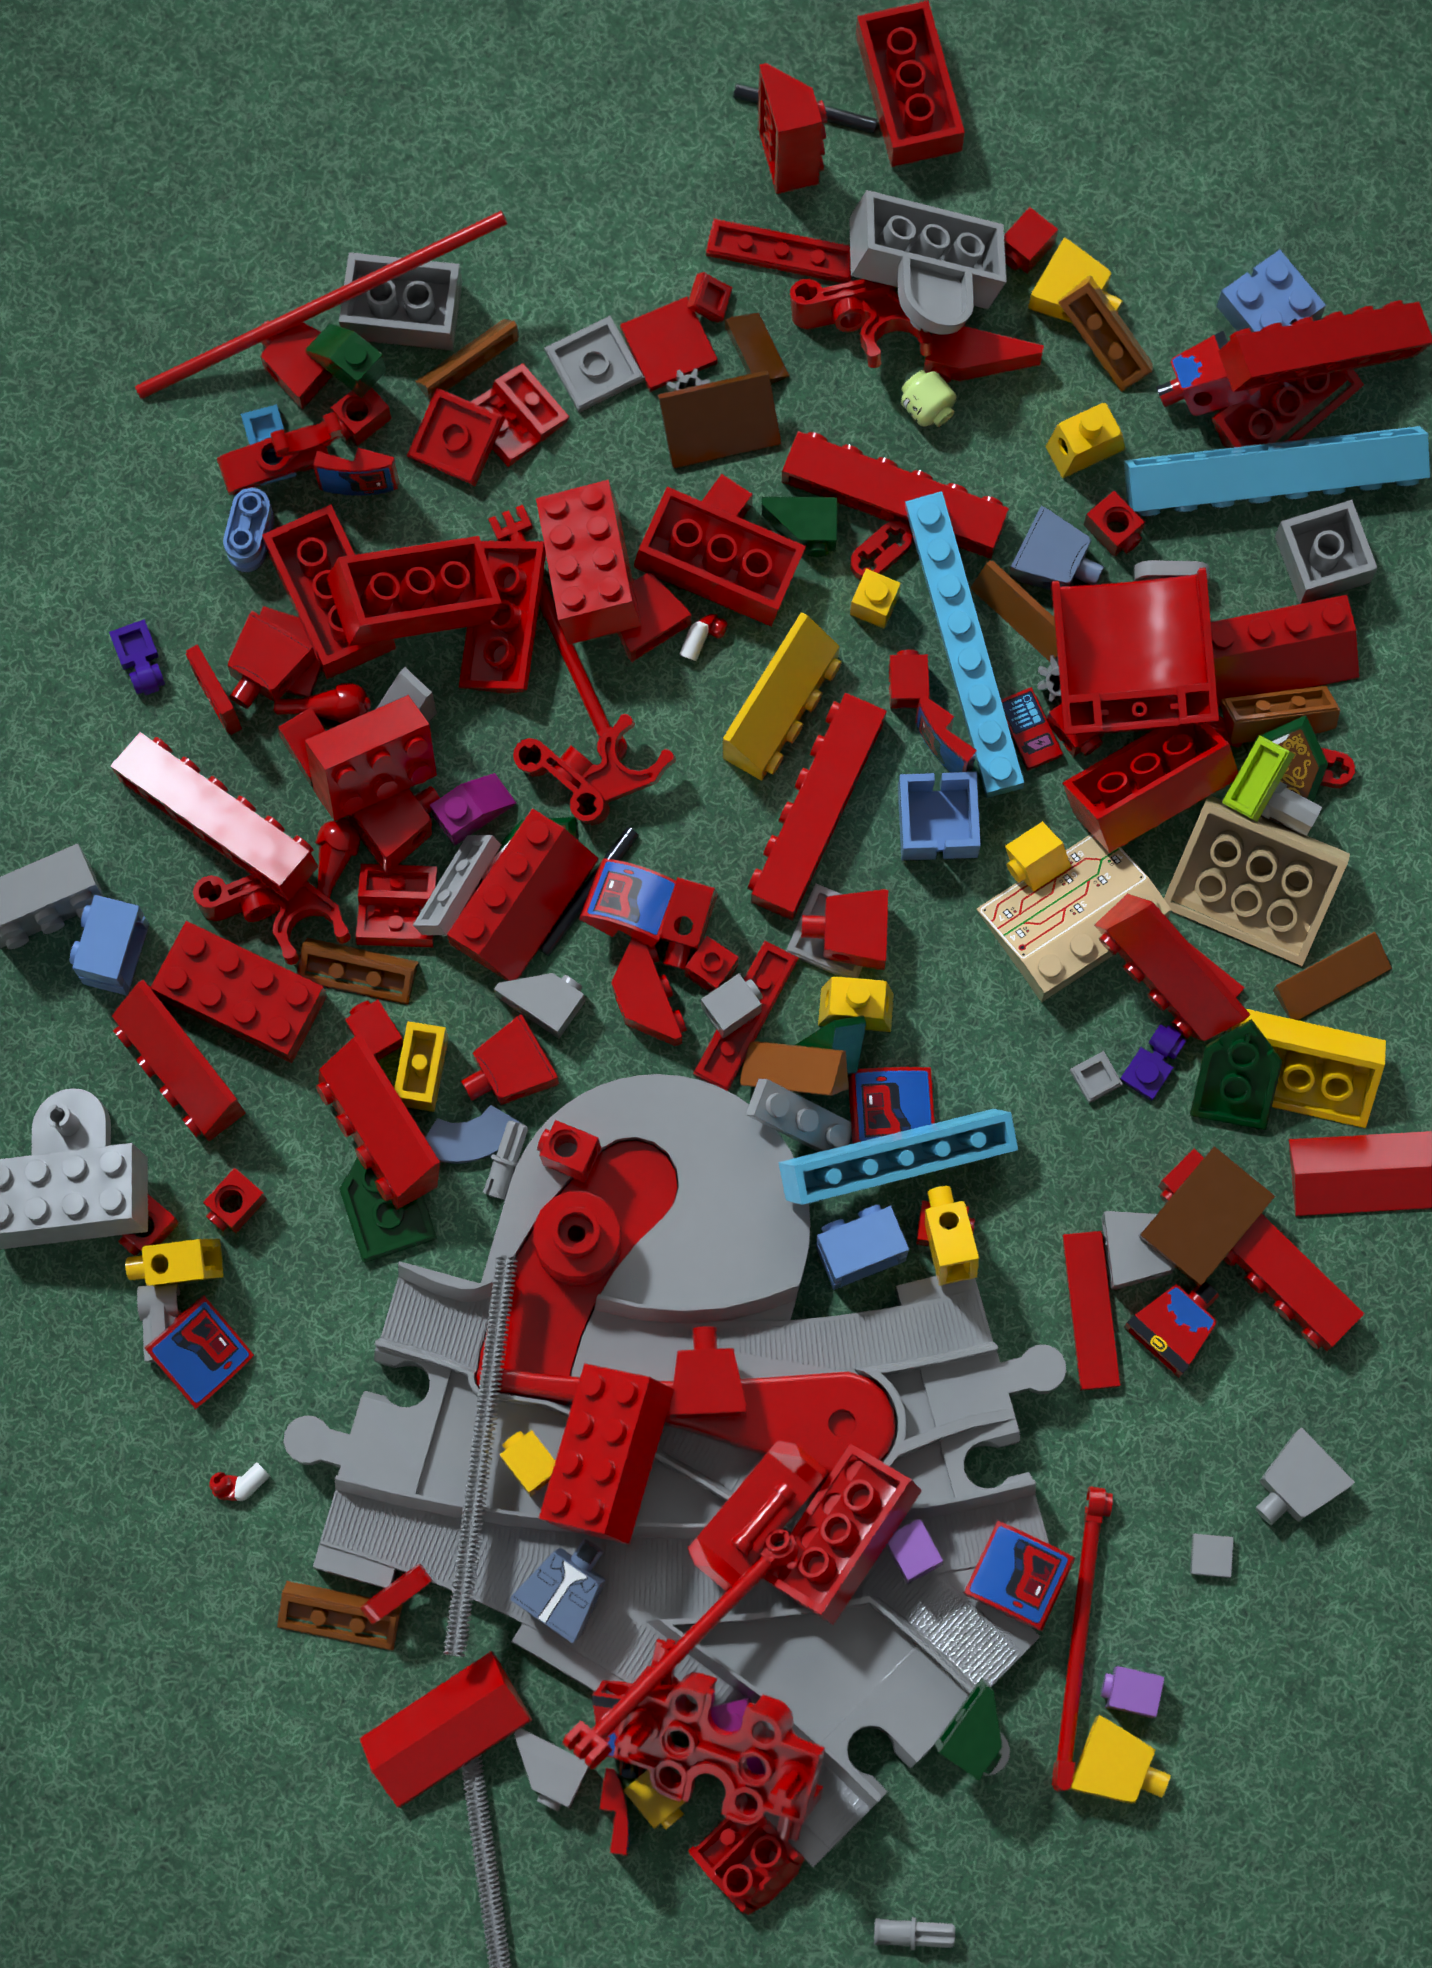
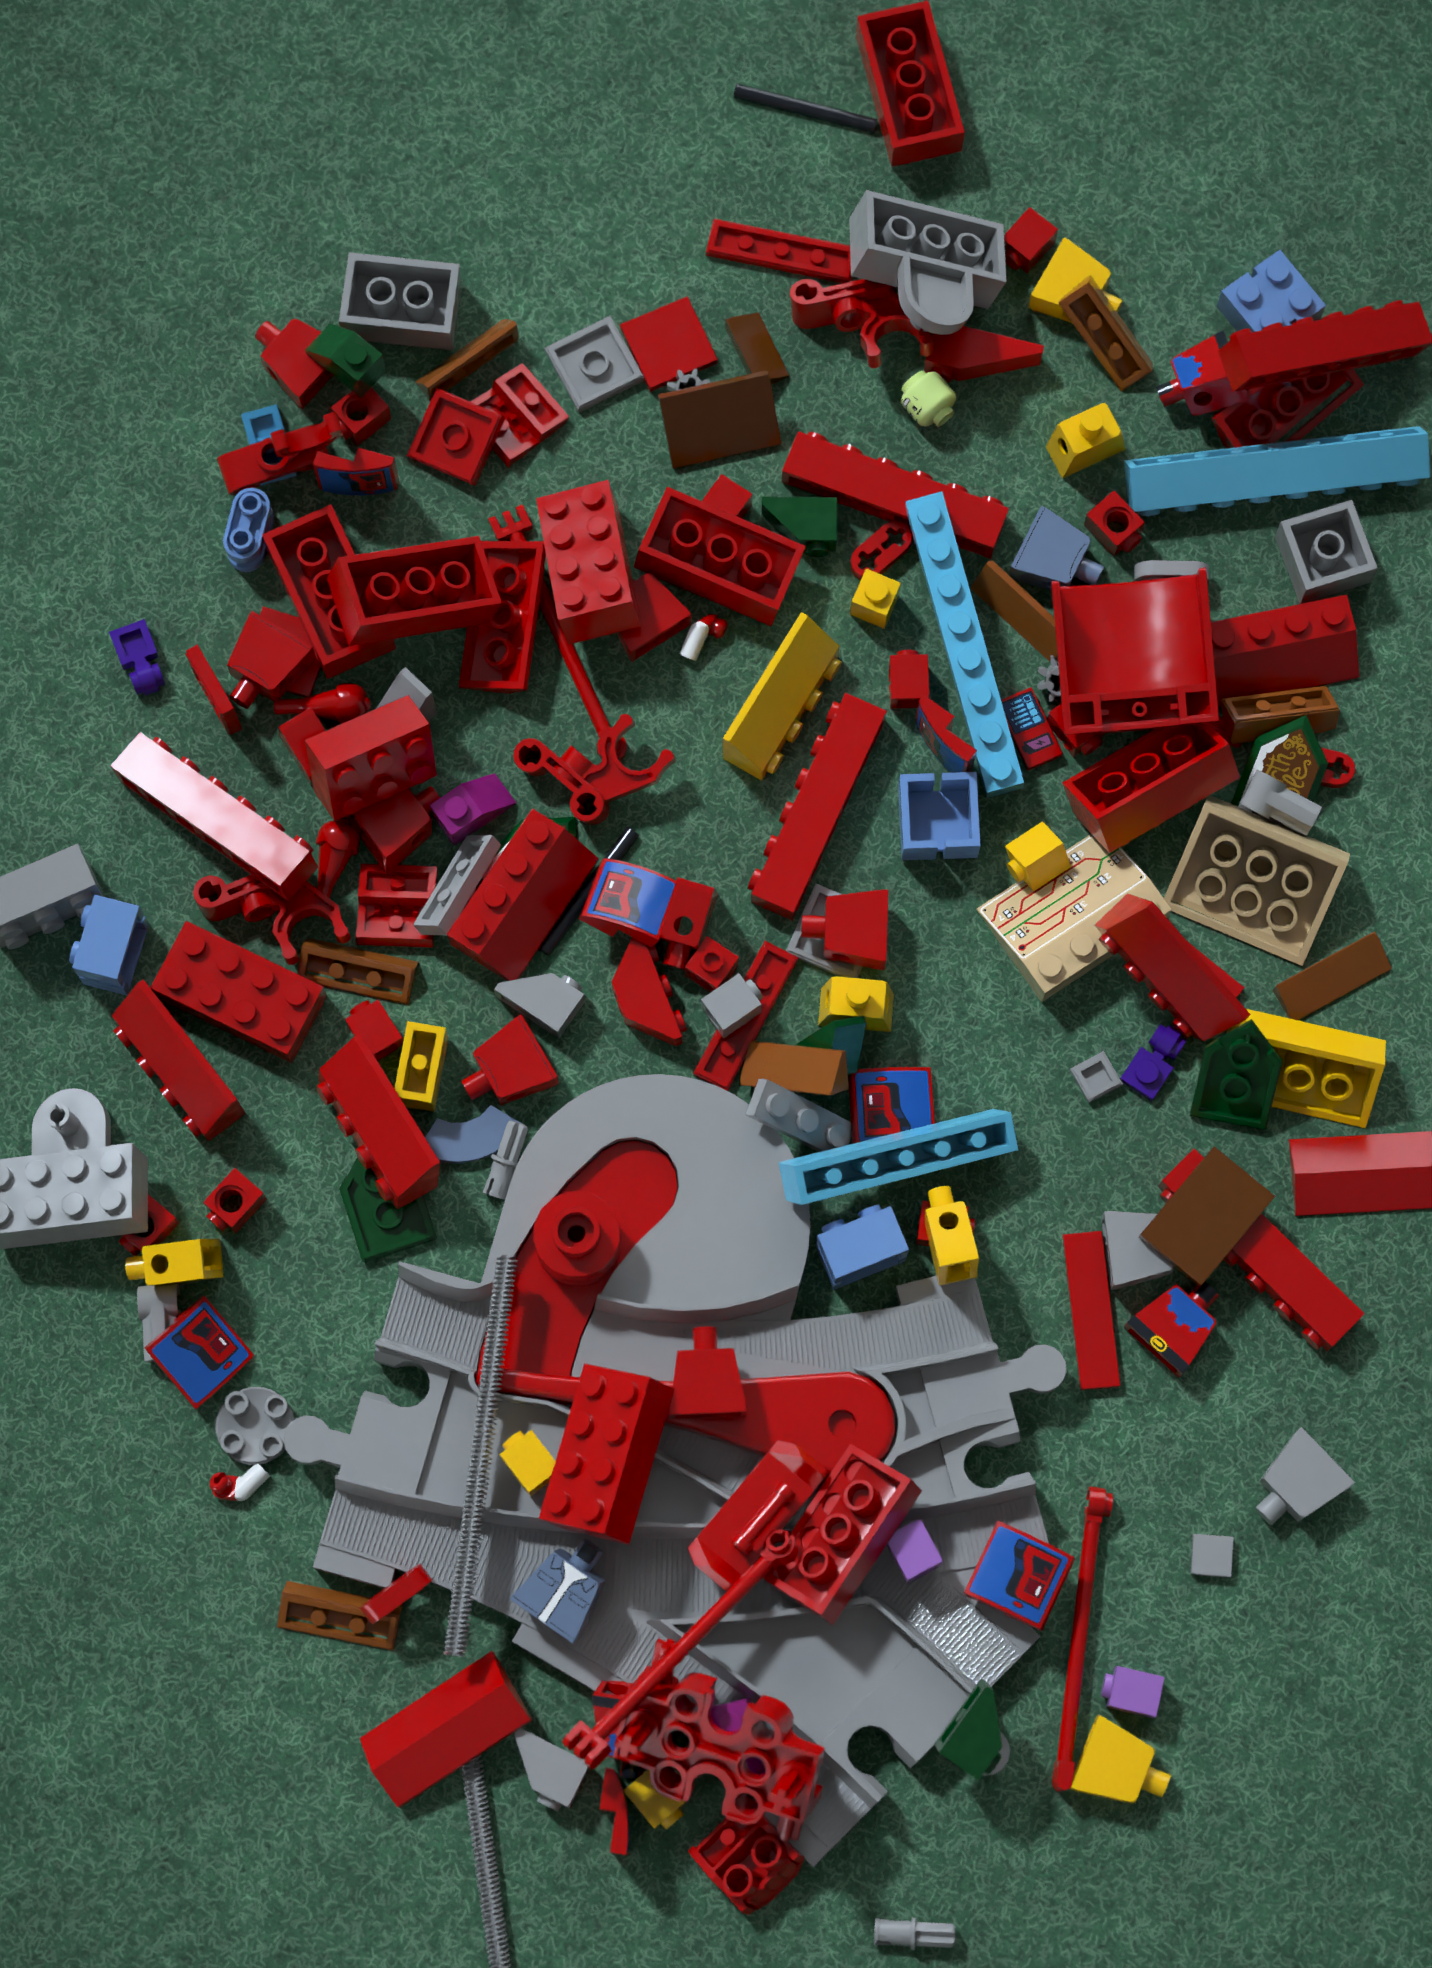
(253, 1425): none -> light grey dish
(321, 304): red piece -> none
(577, 1165): red brick -> none
(709, 297): red tile -> none
(790, 129): red slope -> none
(1258, 778): lime tile -> none

